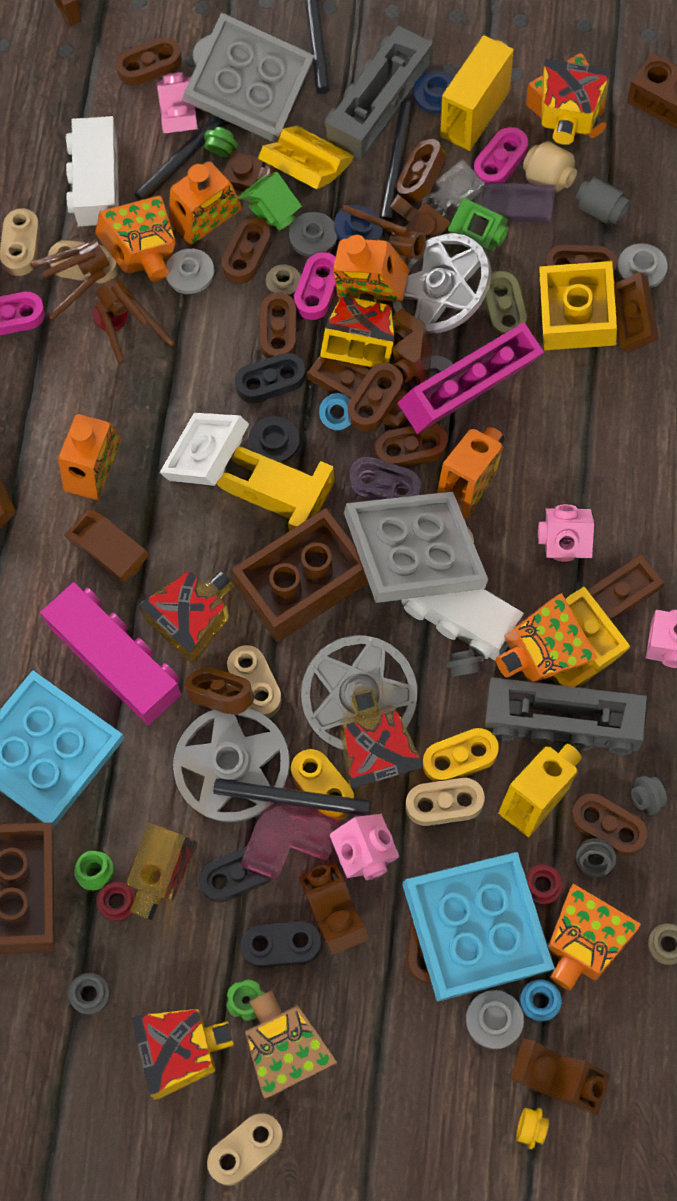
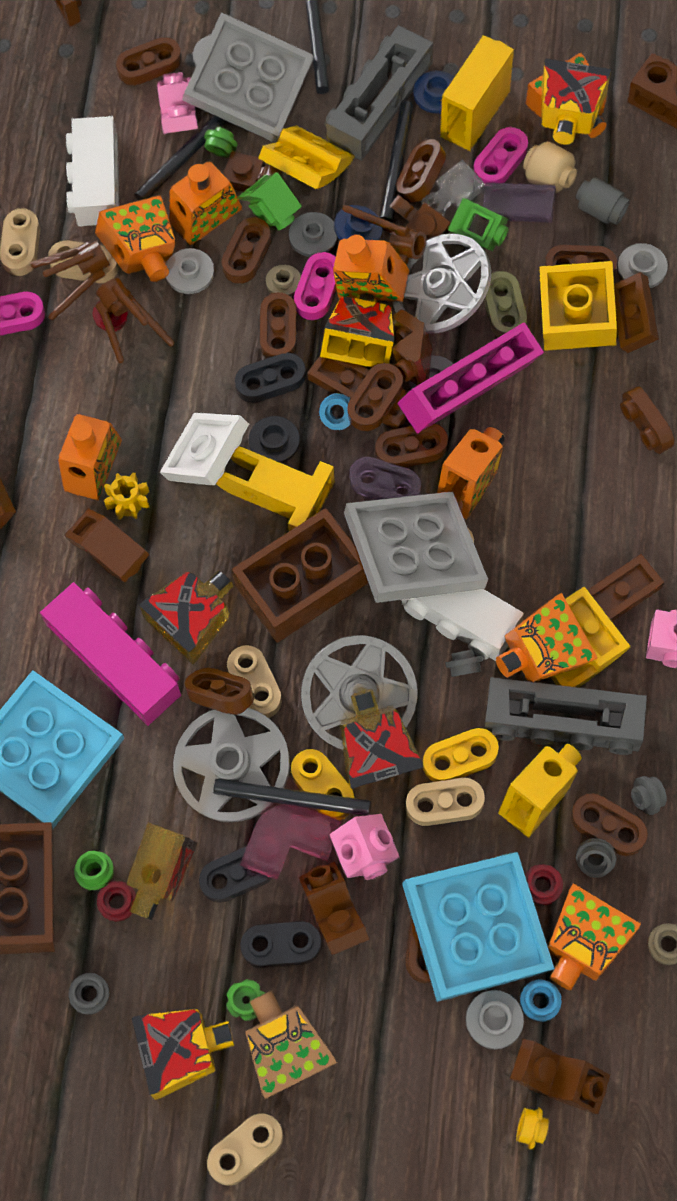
(126, 506): none -> yellow gear
(567, 533): bright pink brick -> none
(652, 426): none -> reddish brown plate

